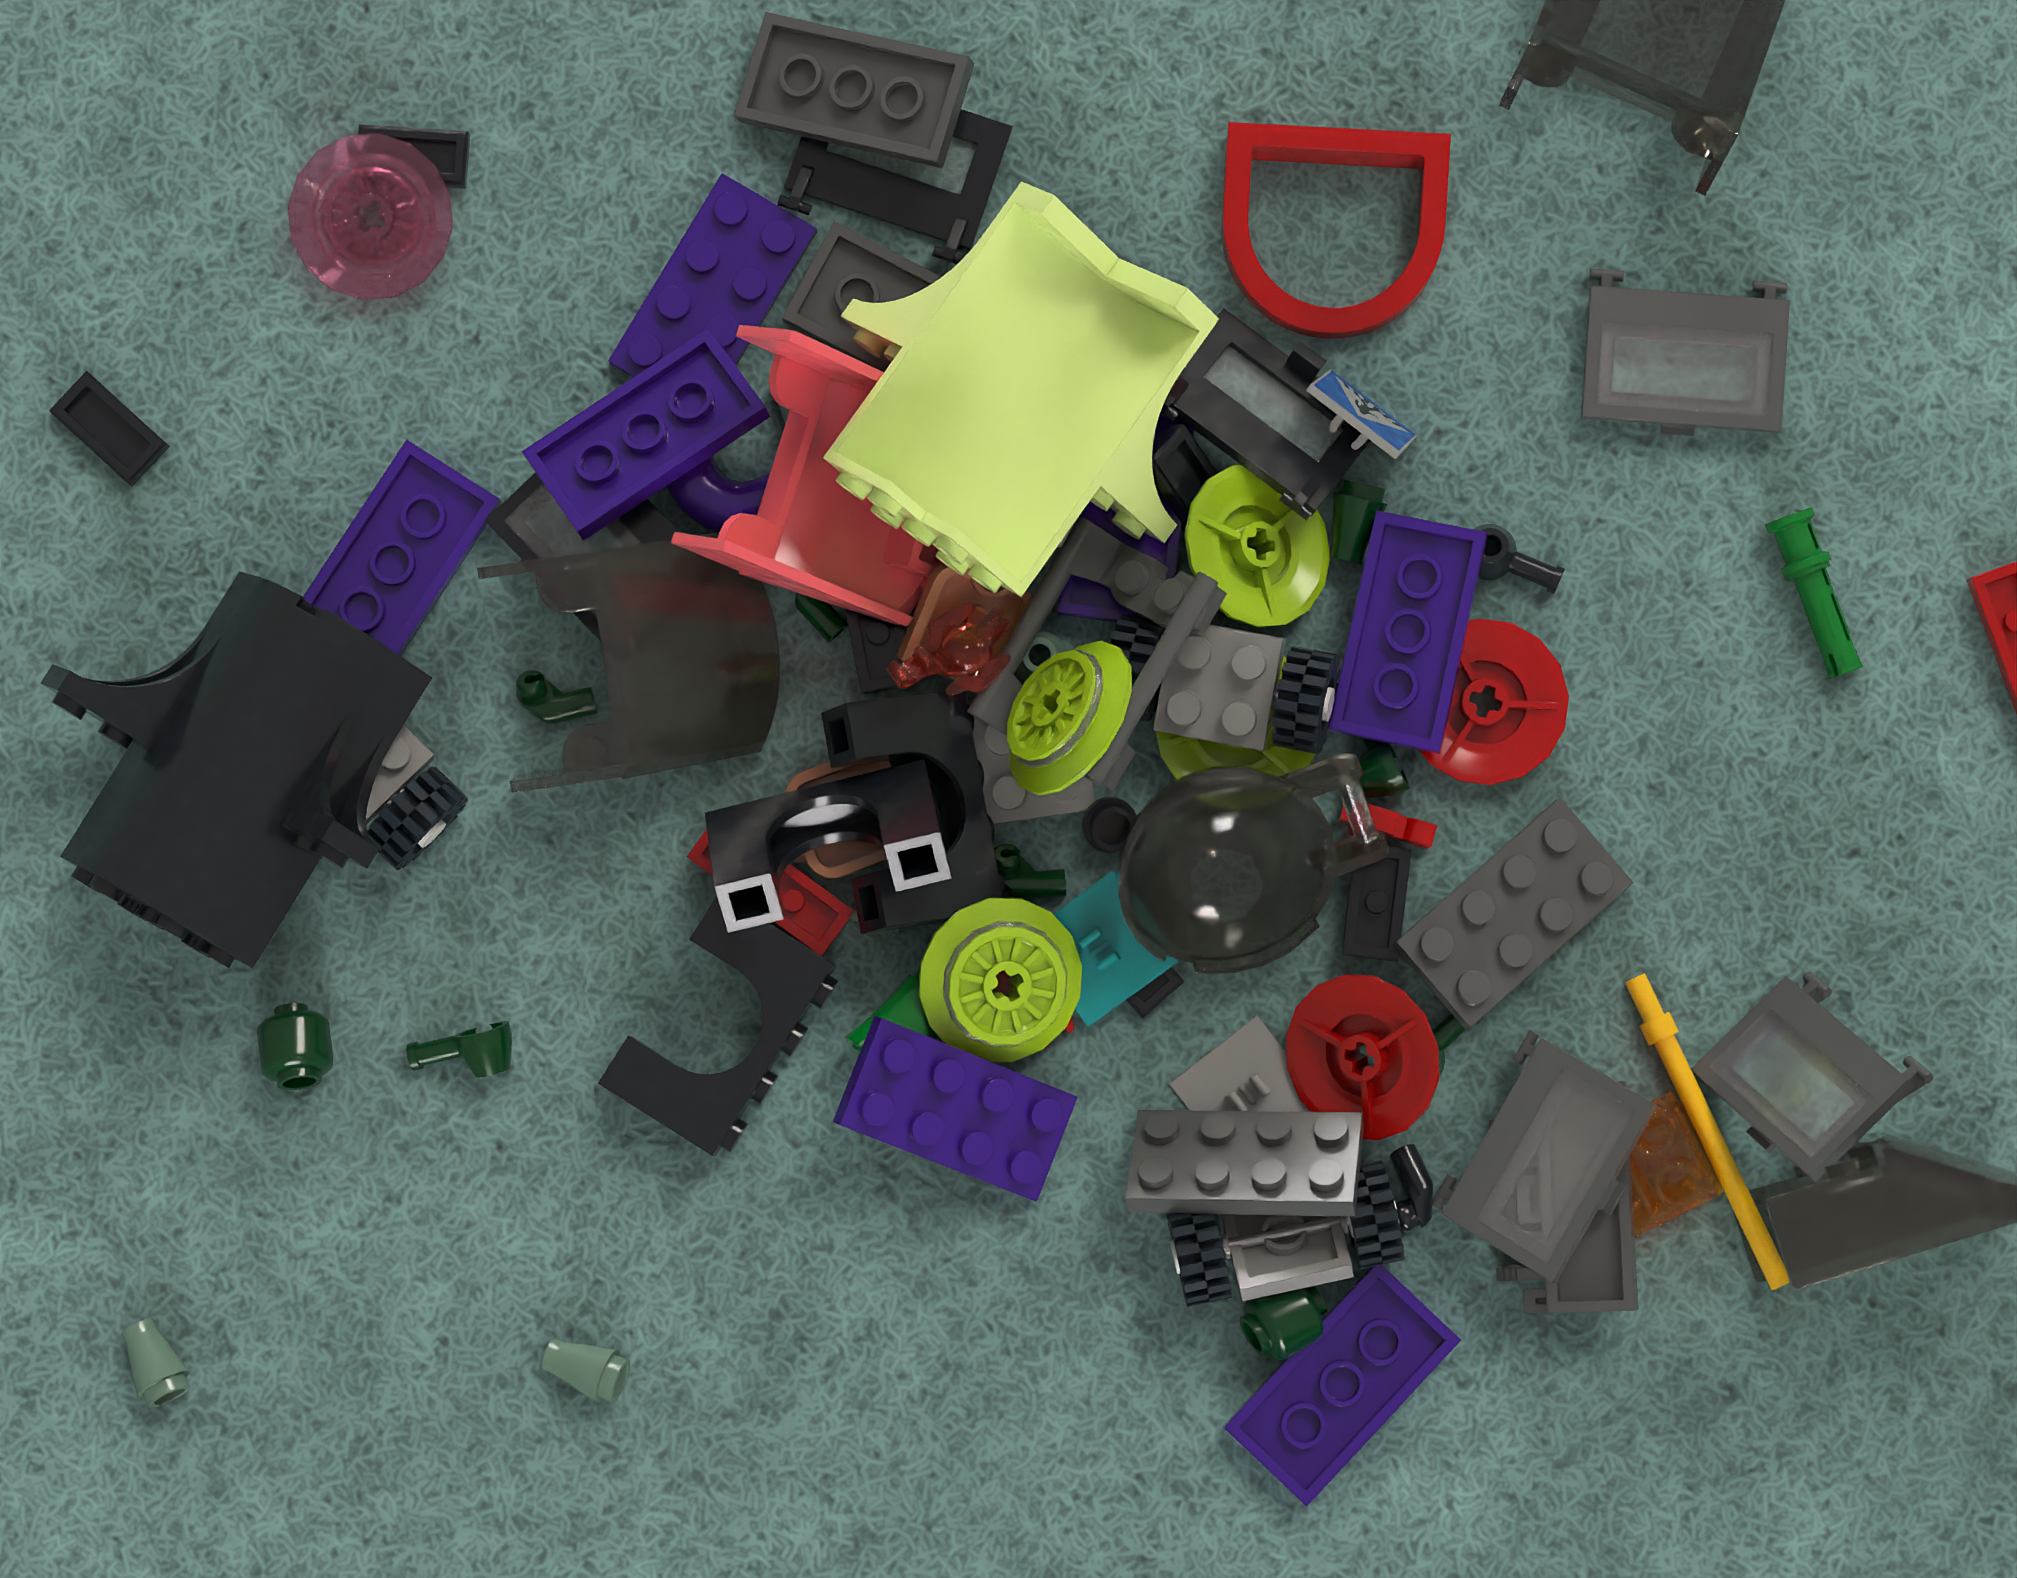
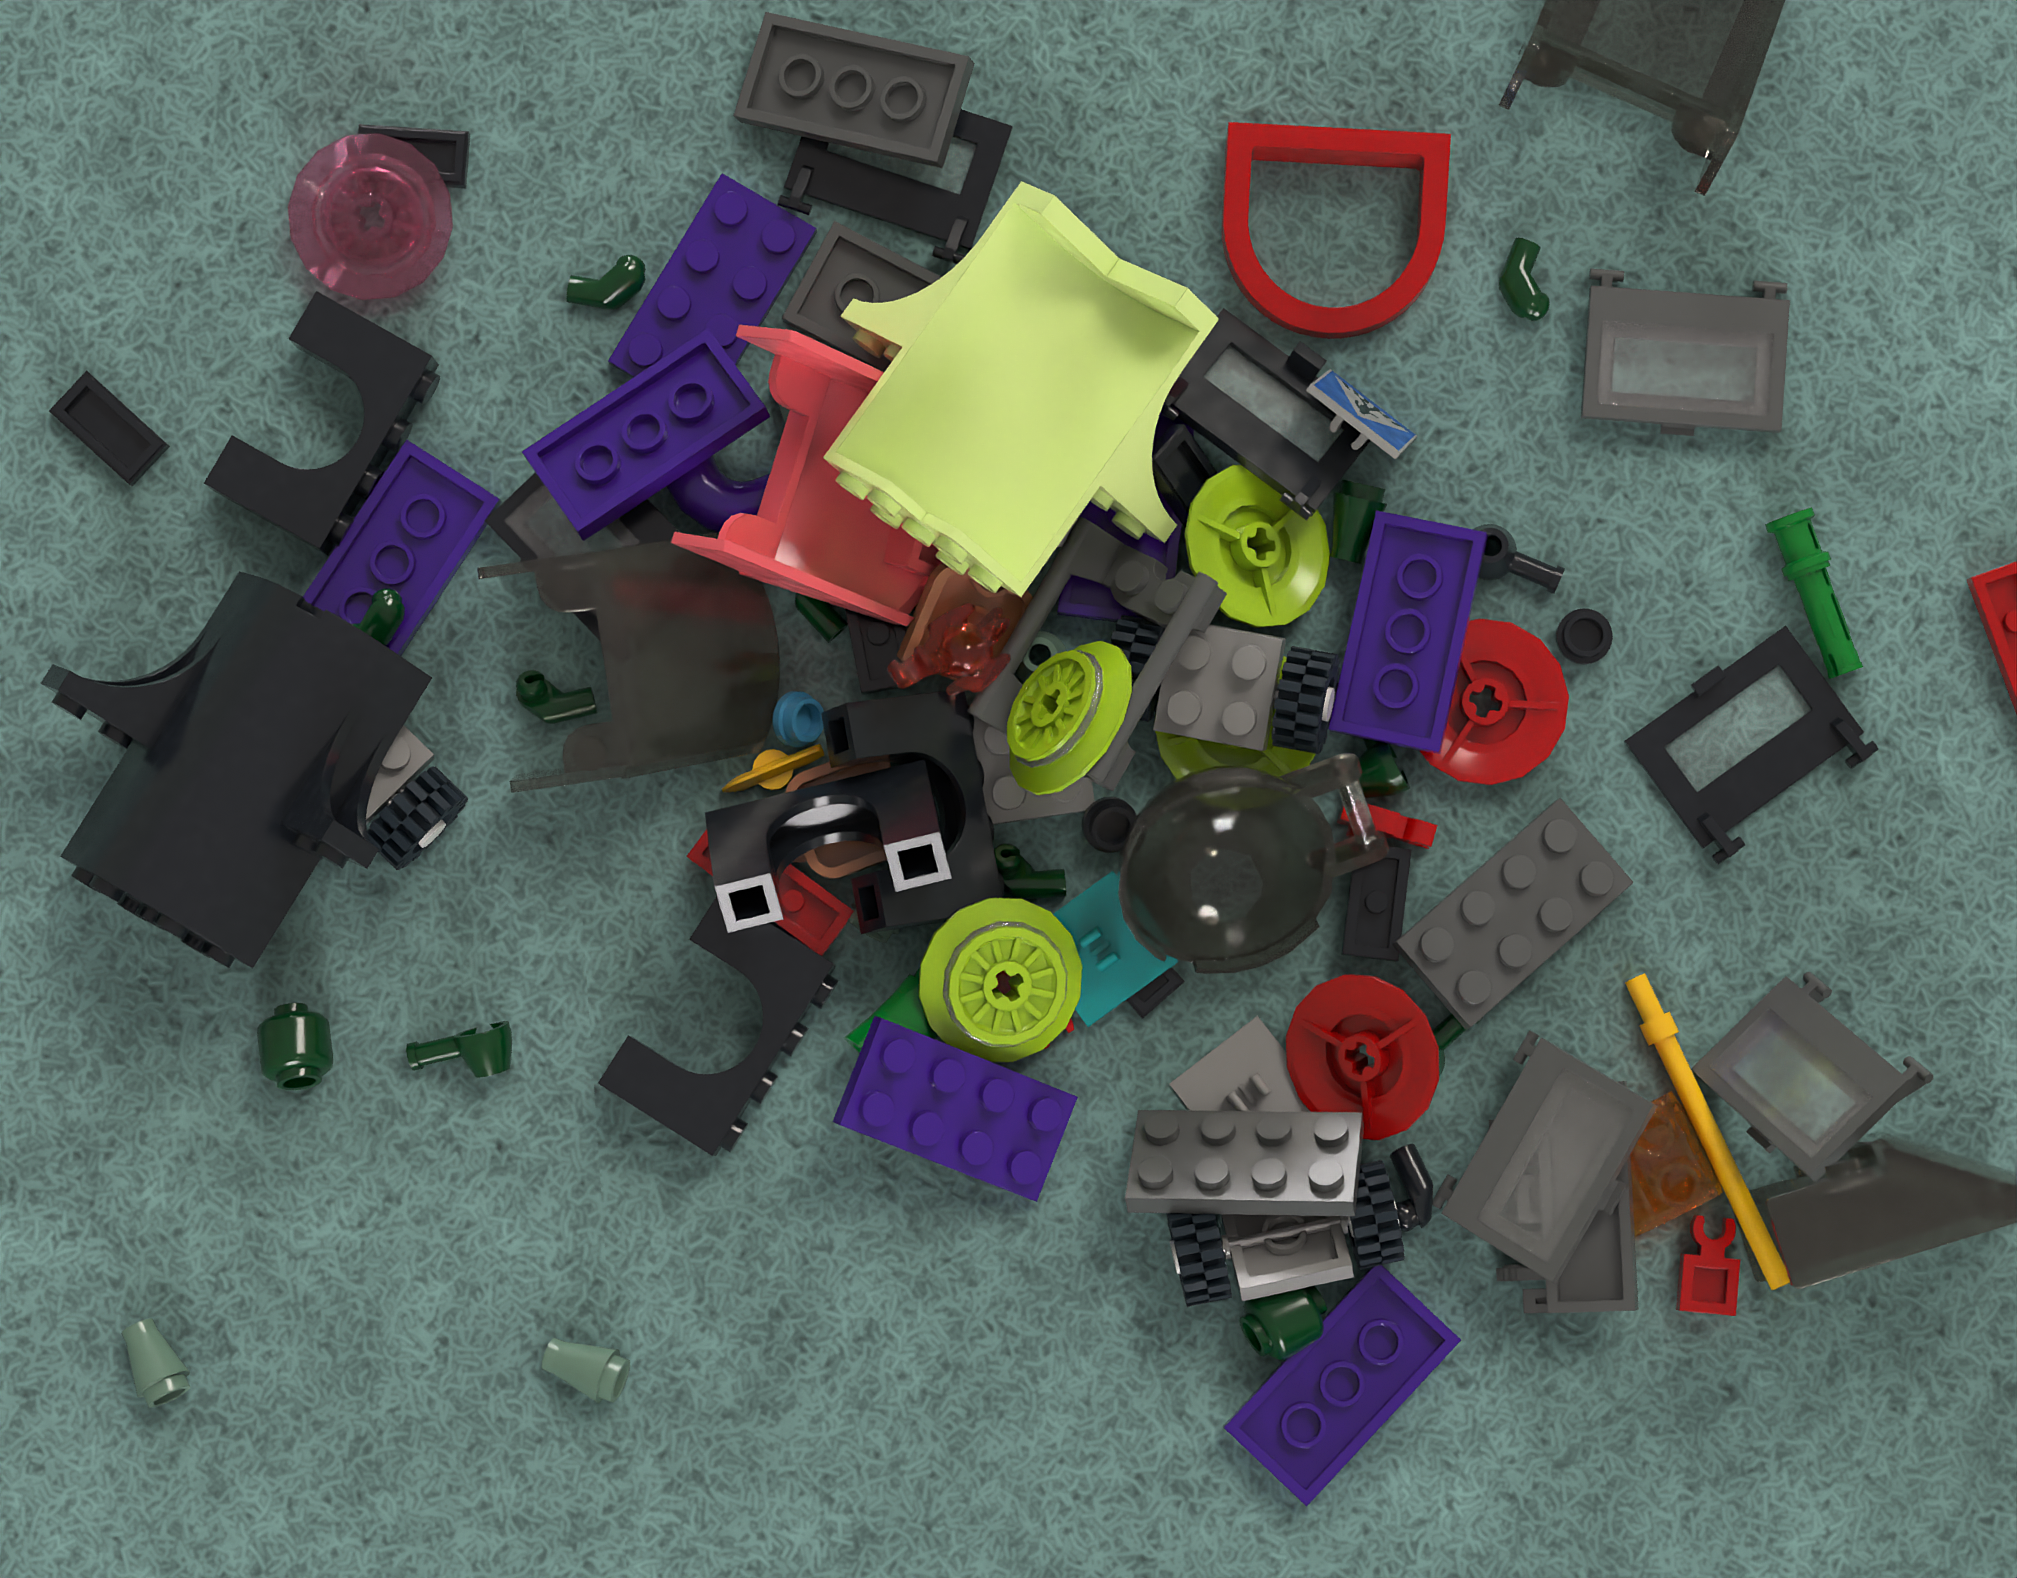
(320, 501): none -> black arch
(383, 616): none -> dark green arm
(612, 289): none -> dark green arm
(774, 769): none -> yellow piece
(797, 719): none -> dark azure plate
(1518, 284): none -> dark green arm
(1584, 636): none -> black plate
(1708, 1279): none -> red plate
(1745, 739): none -> black piece

